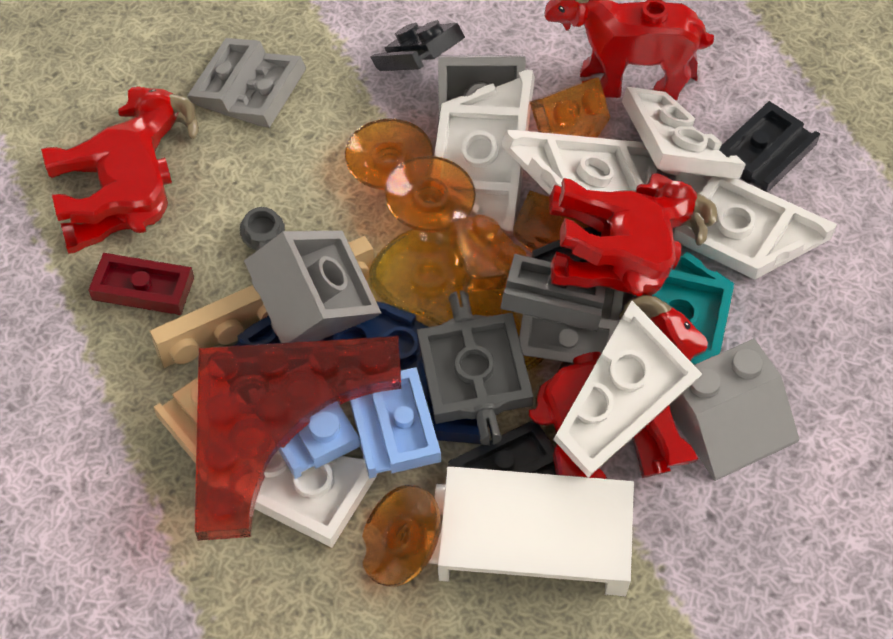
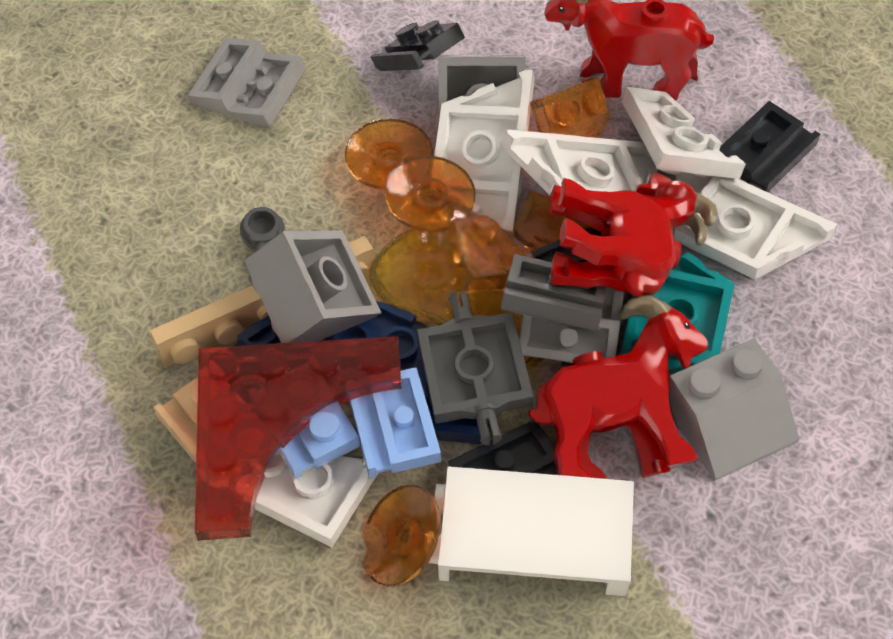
(126, 167): red animal -> none
(141, 283): dark red plate -> none
(625, 391): white wing -> none

